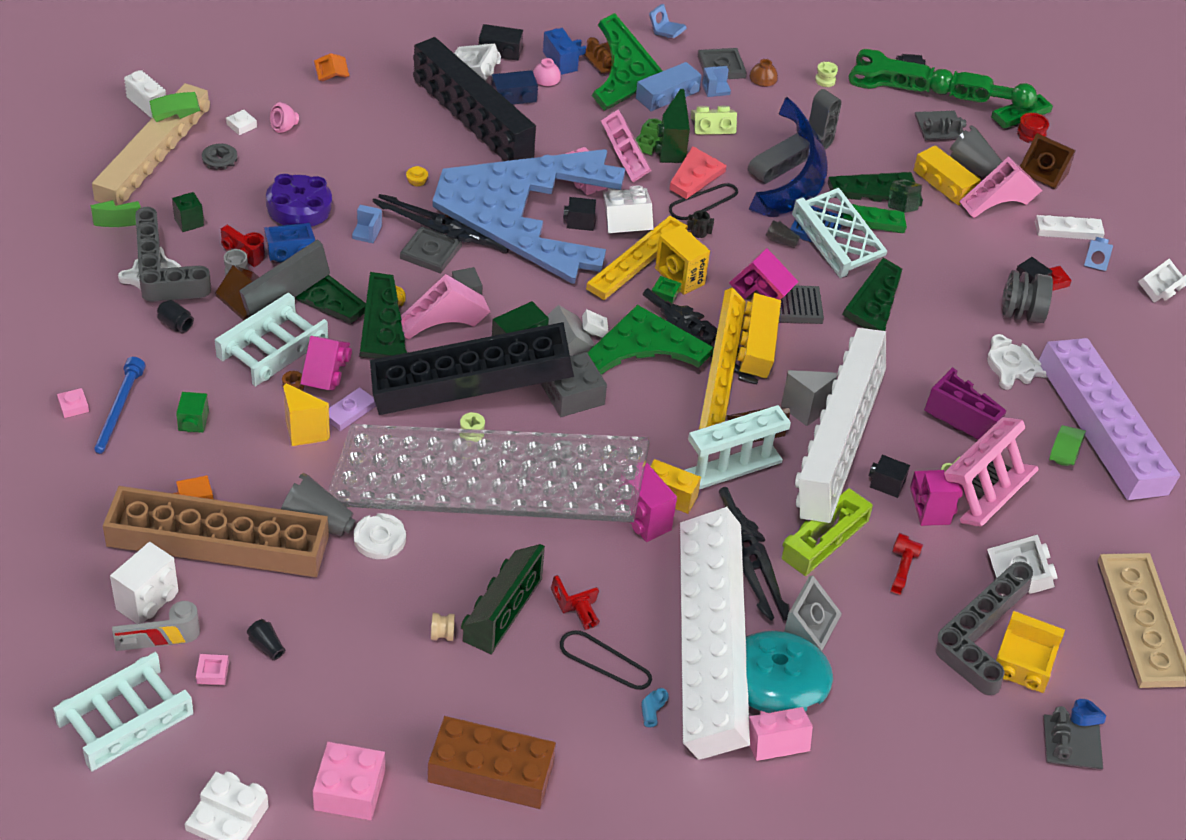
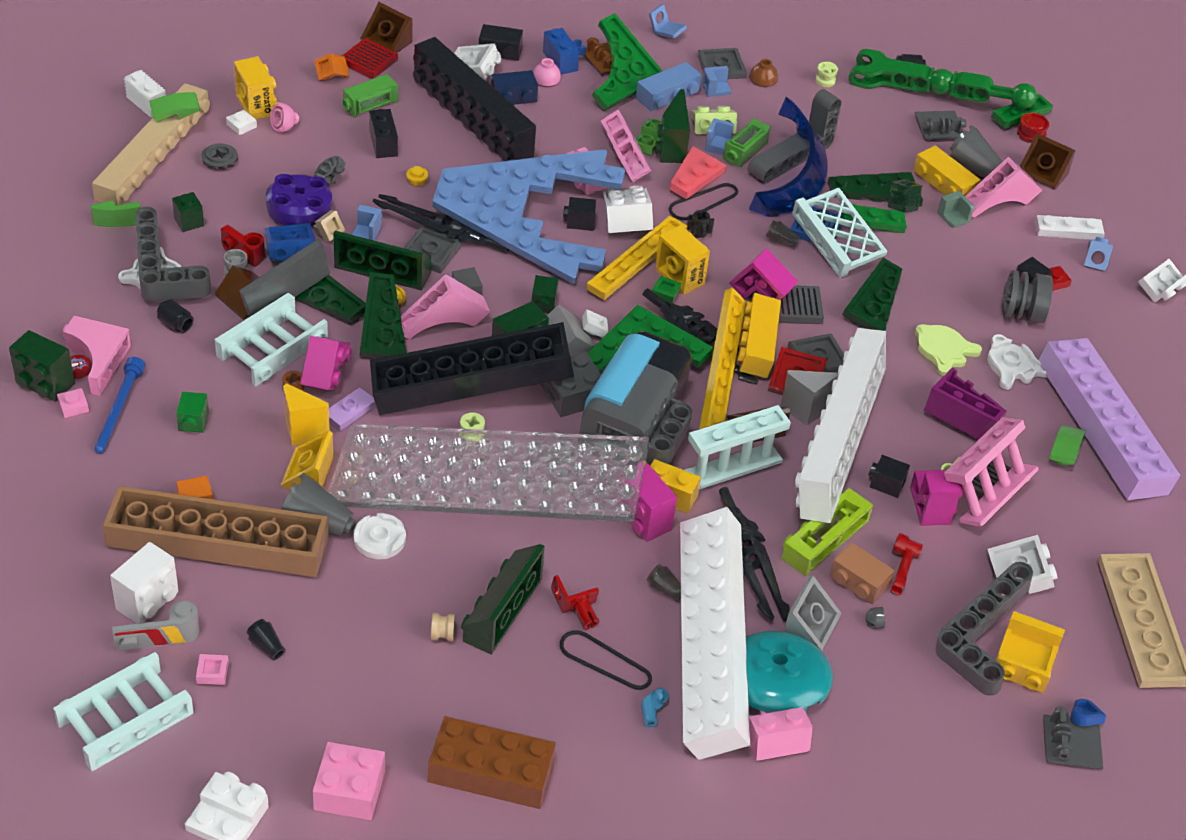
(41, 365): none -> dark green brick
(80, 366): none -> red tile
(102, 344): none -> bright pink arch
(254, 87): none -> yellow brick
(312, 459): none -> yellow slope
(328, 224): none -> tan tile
(331, 169): none -> dark grey gear
(367, 256): none -> dark green slope
(369, 58): none -> red tile
(370, 95): none -> bright green window
(383, 133): none -> black brick
(389, 28): none -> reddish brown slope
(545, 292): none -> dark green brick
(642, 395): none -> piece
(665, 582): none -> clear smoke cone
(718, 134): none -> medium blue panel
(746, 143): none -> bright green window
(793, 360): none -> red tile
(821, 346): none -> dark grey tile
(861, 573): none -> nougat brick
(875, 617): none -> dark grey hinge
(944, 347): none -> yellowish green tile
(955, 209): none -> sand green panel

